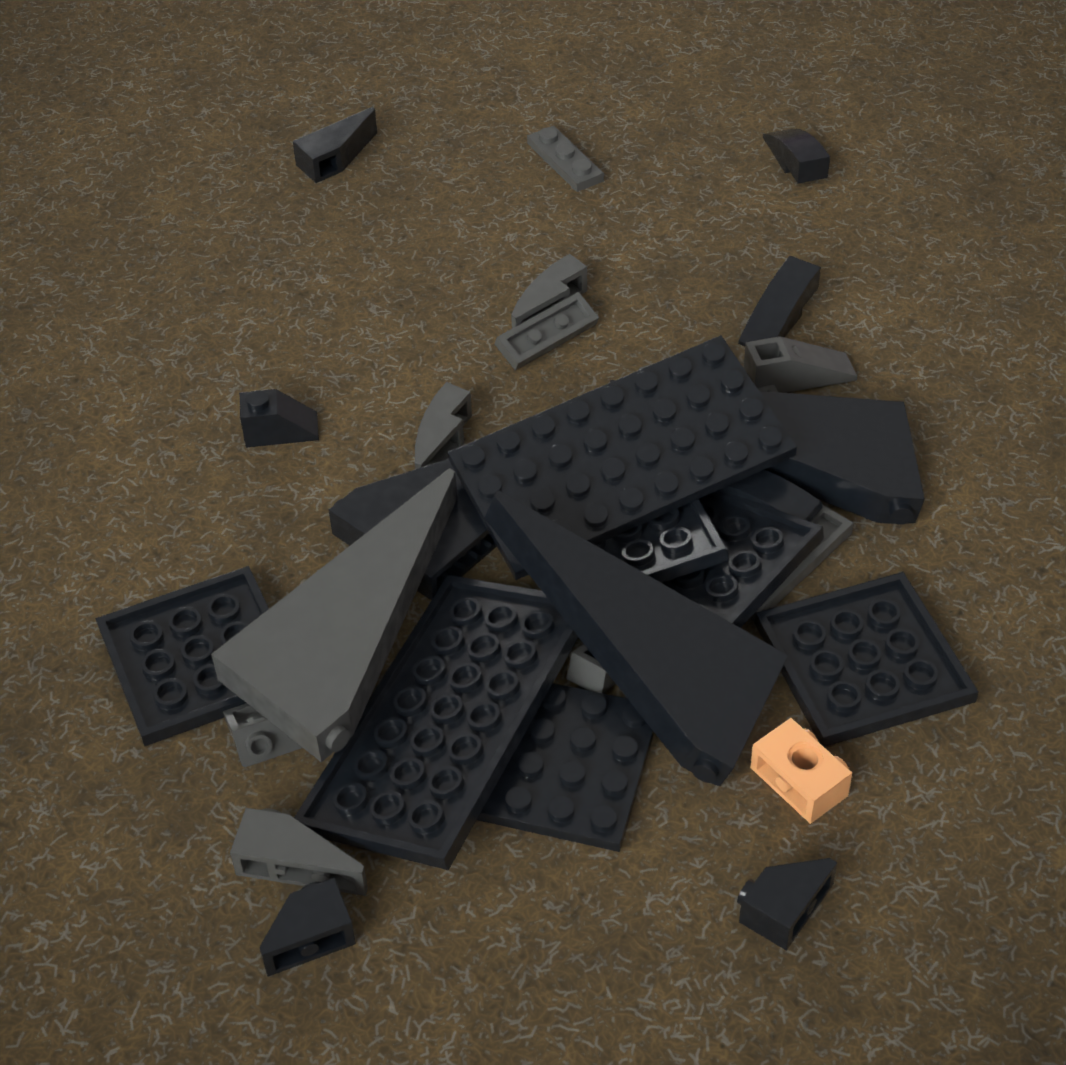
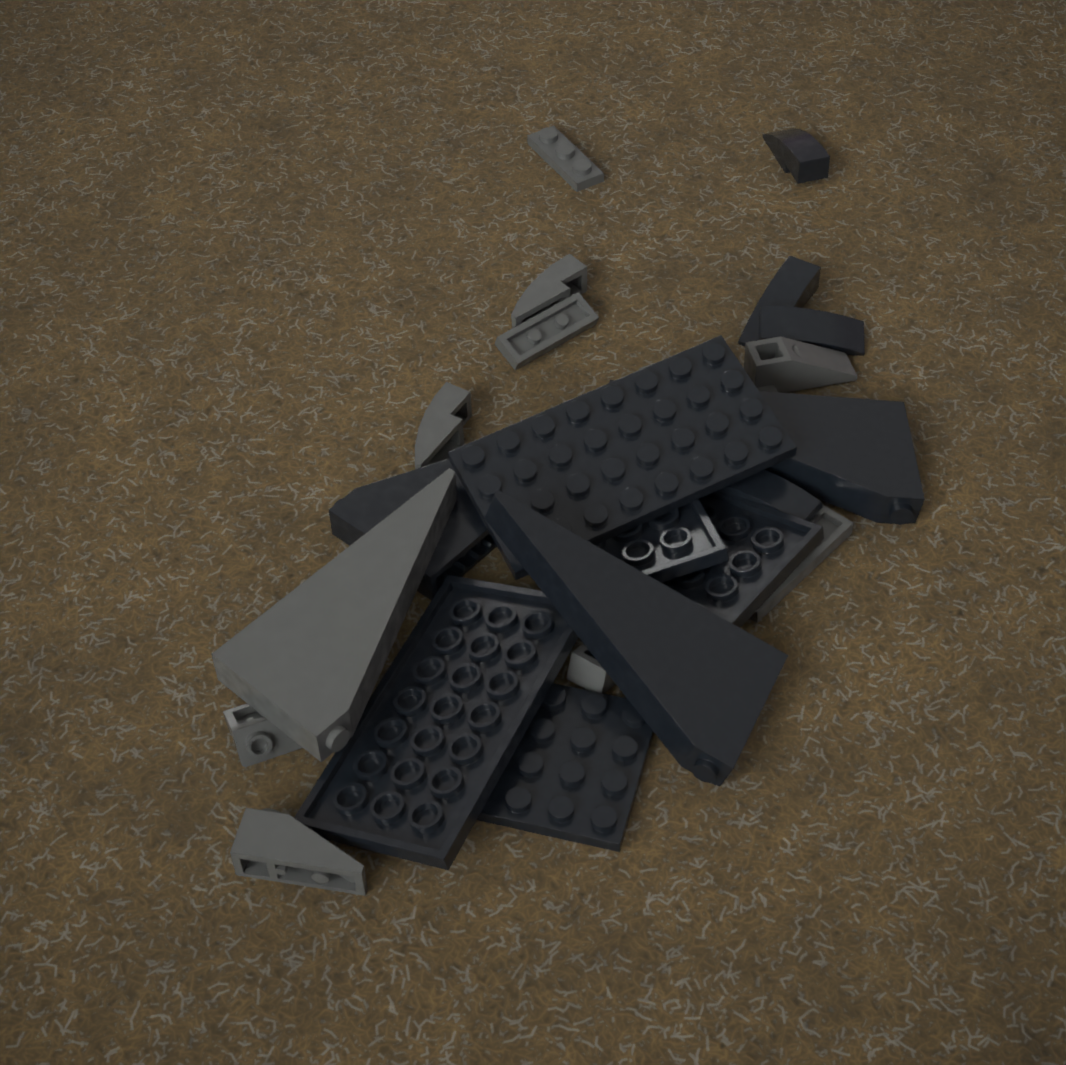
(166, 651): black plate -> none
(275, 419): black slope -> none
(307, 928): black slope -> none
(334, 146): black slope -> none
(779, 763): light nougat brick -> none
(785, 898): black slope -> none
(813, 327): none -> black slope
(865, 659): black plate -> none

